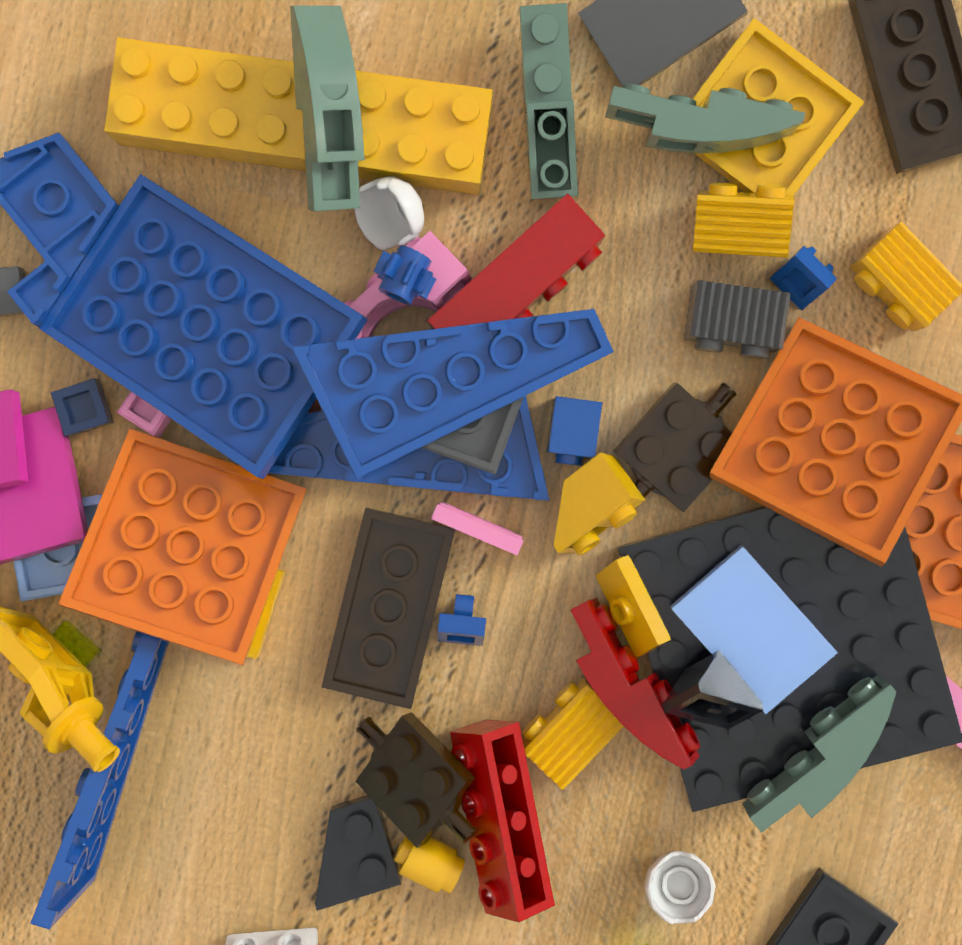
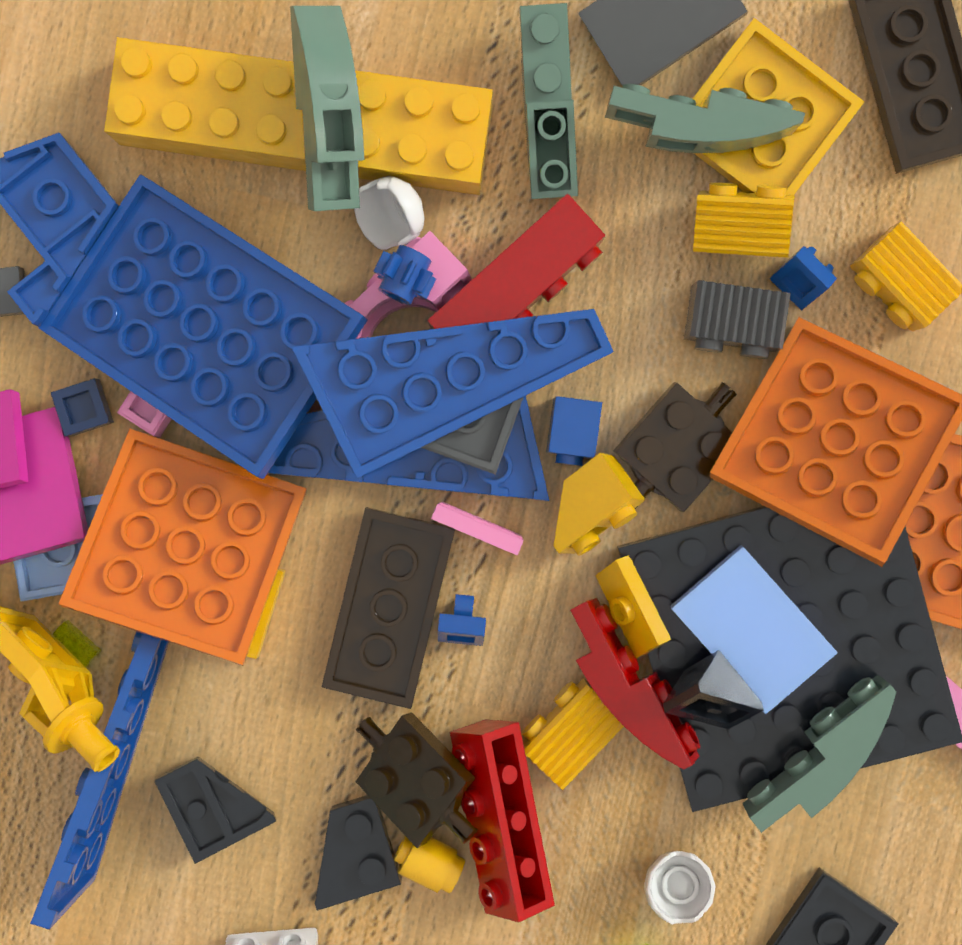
(210, 808): none -> black wing

